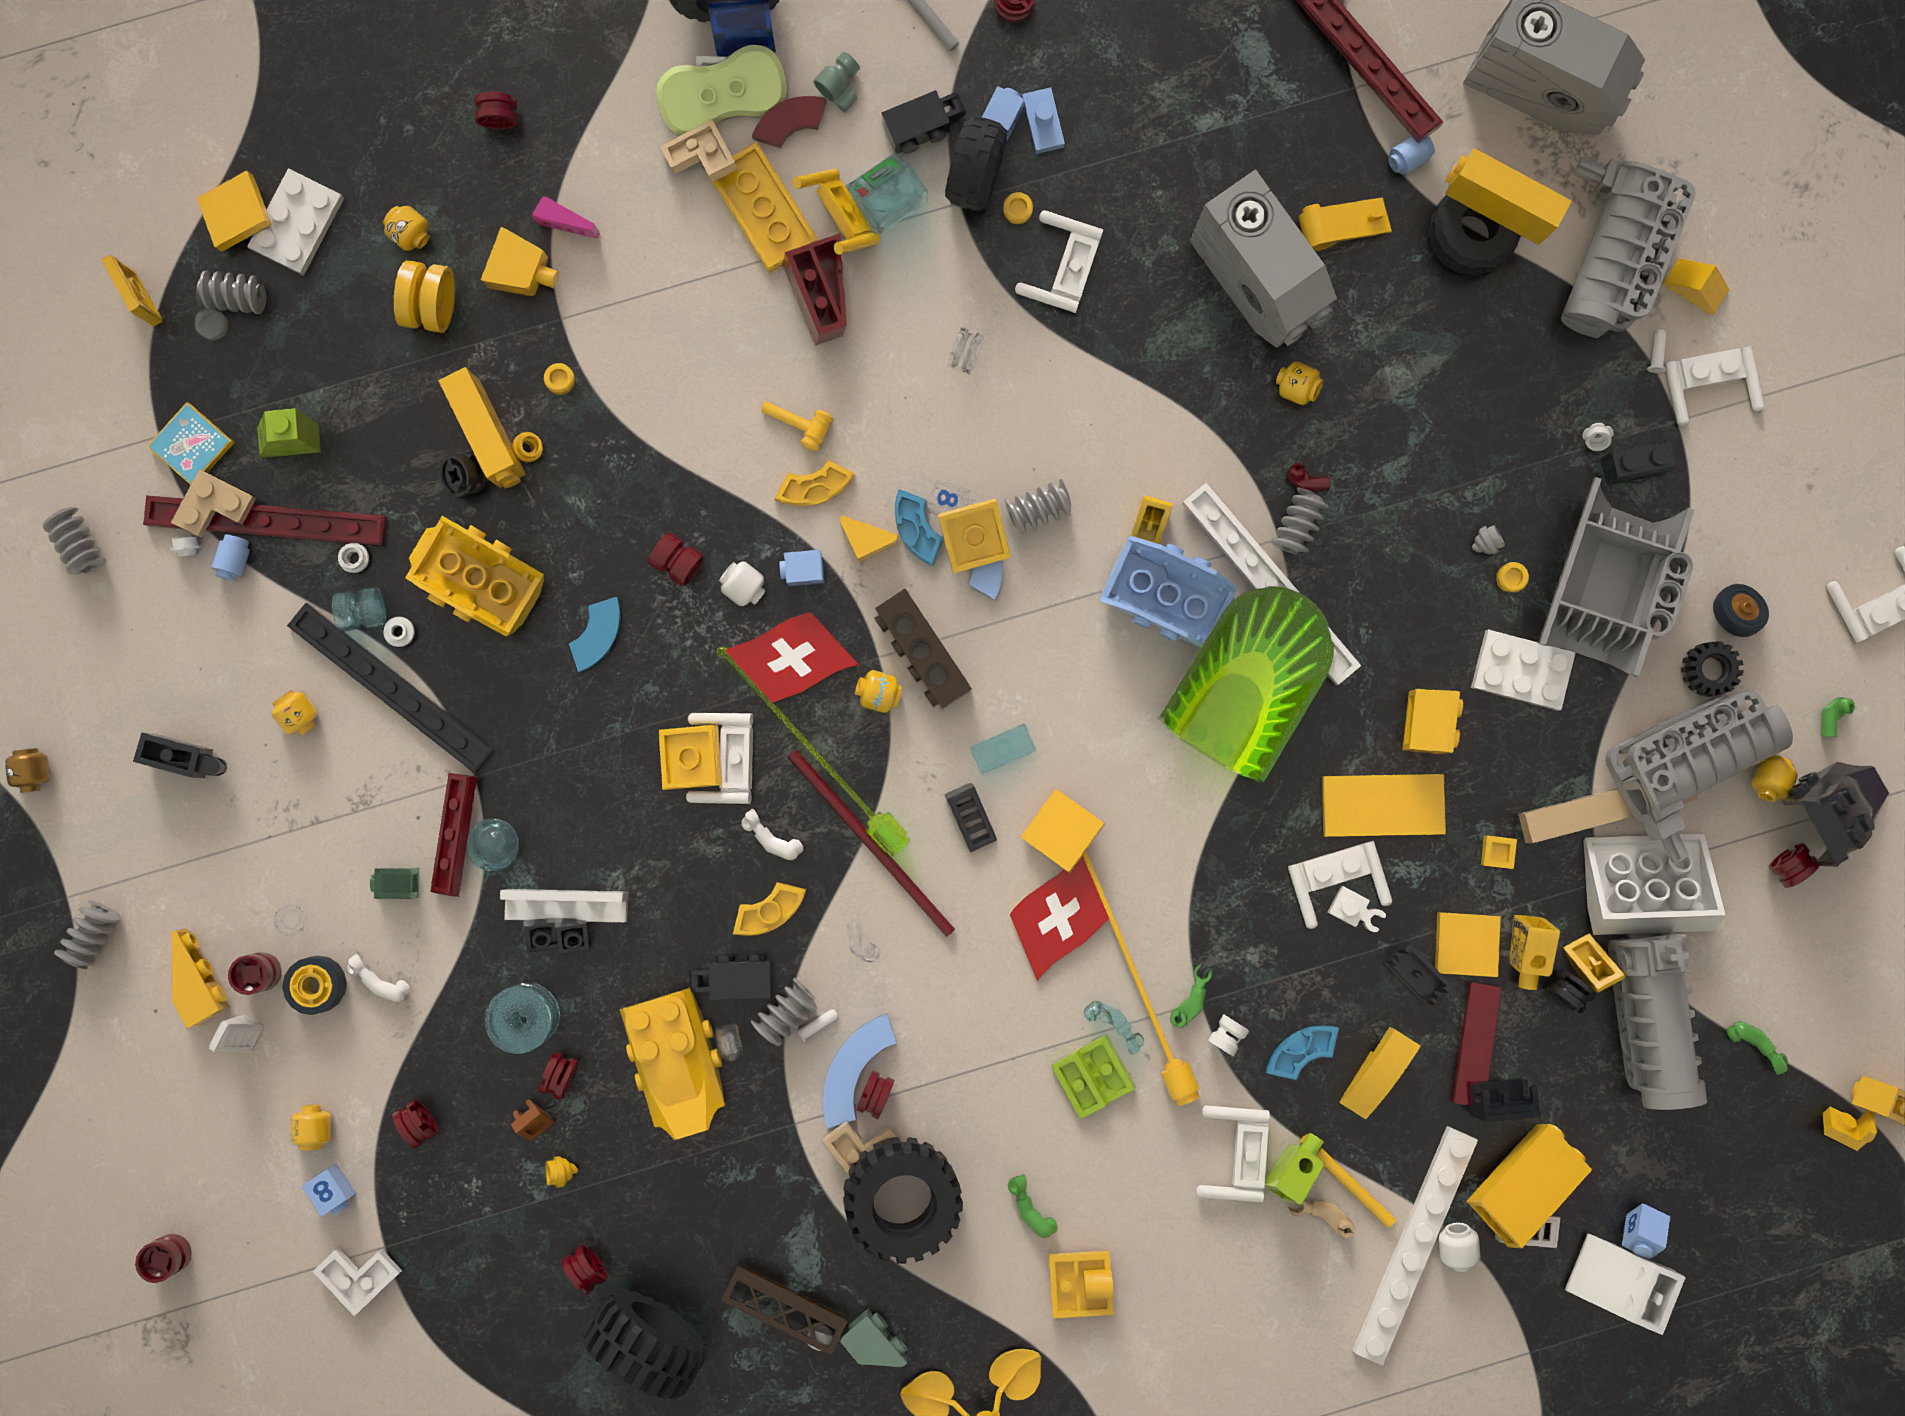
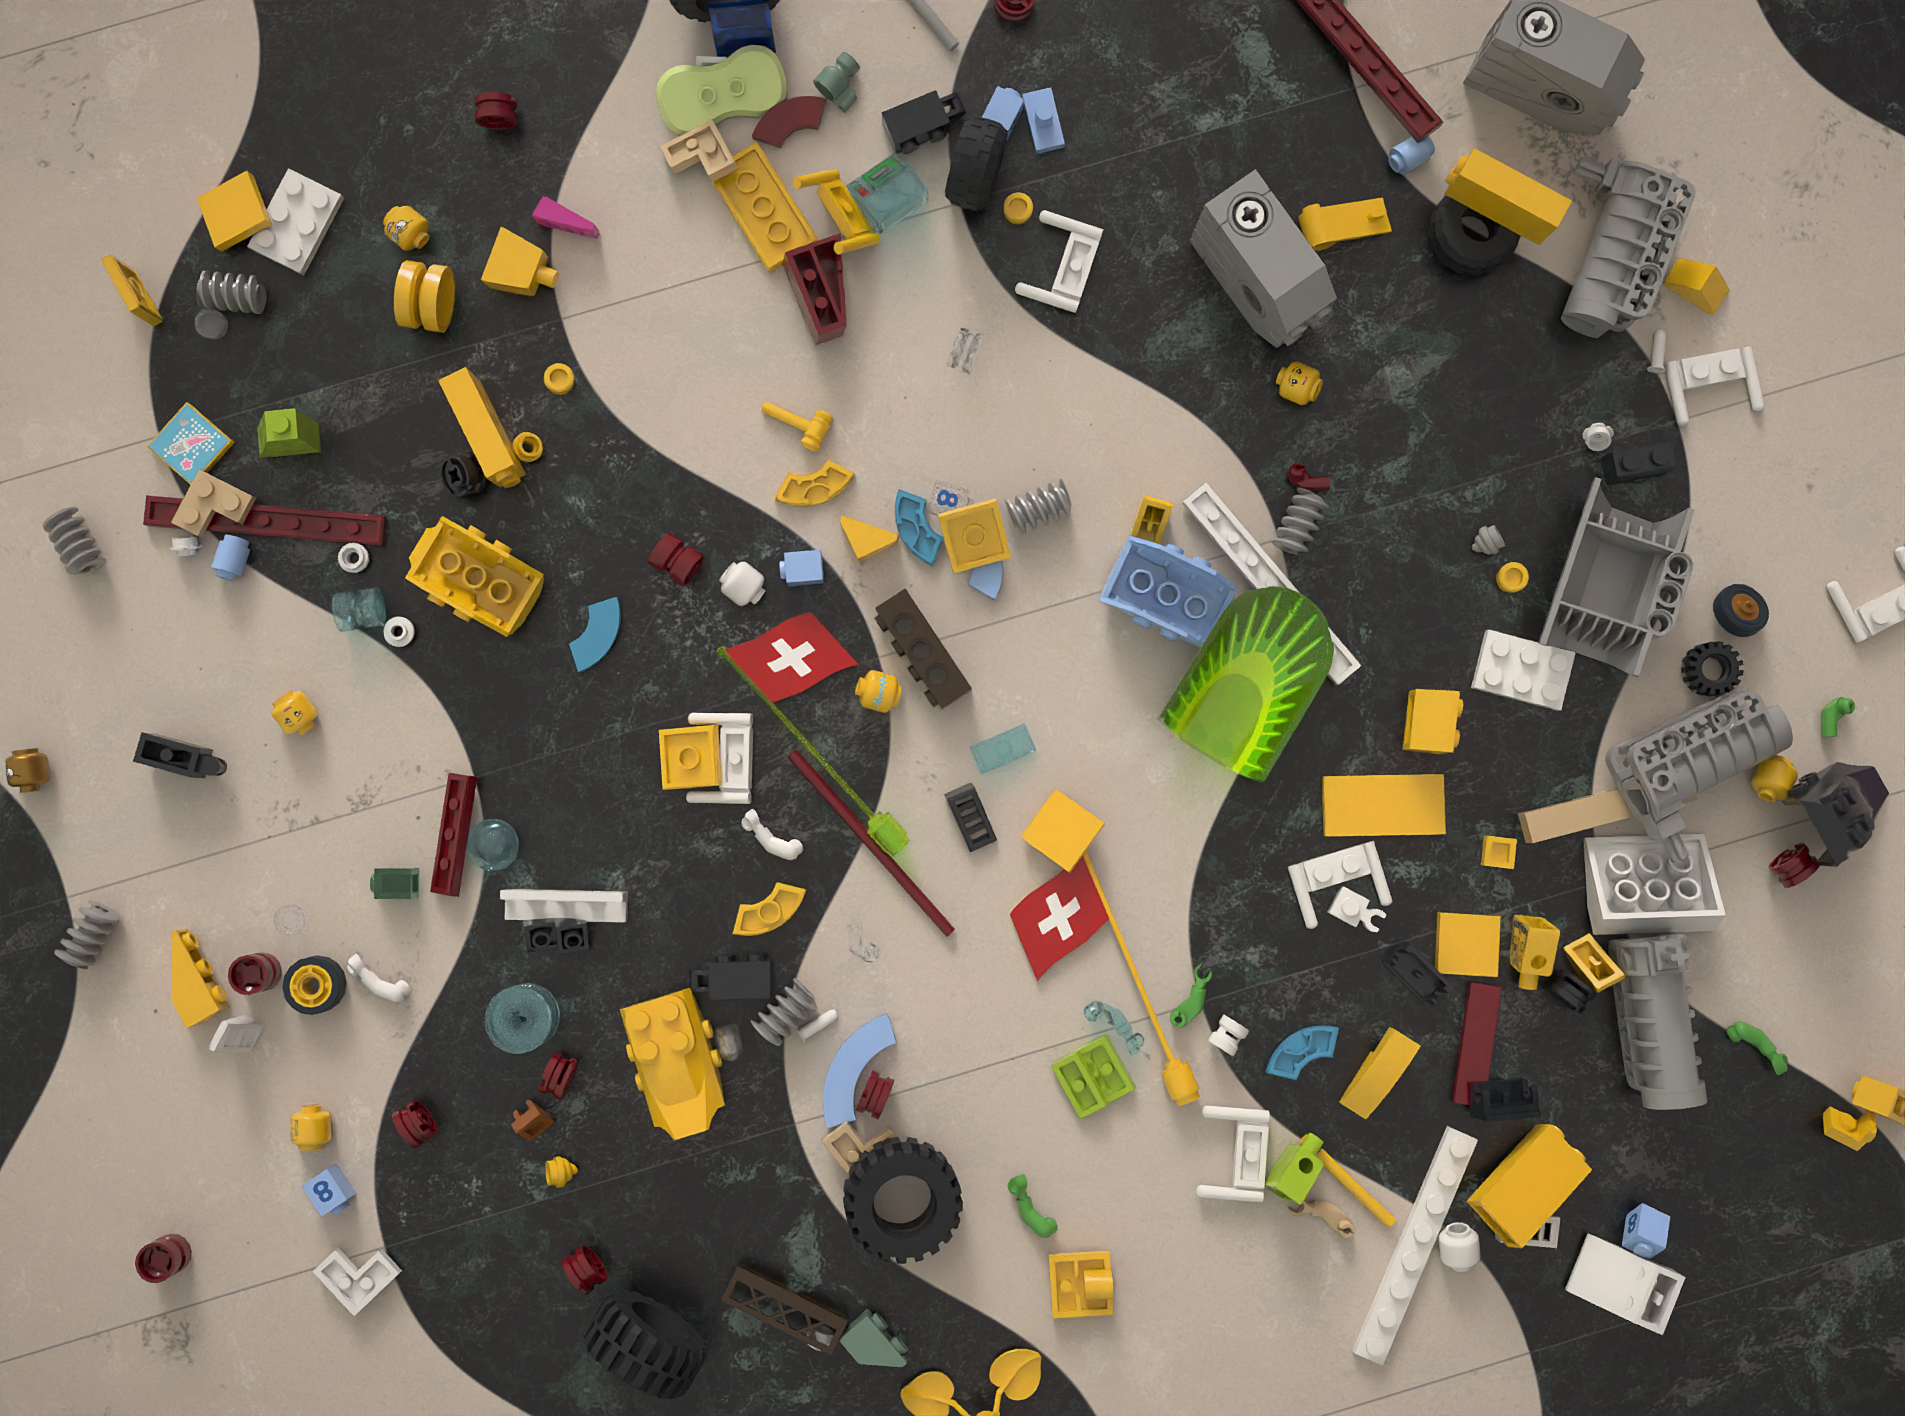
(391, 688): black tile -> none

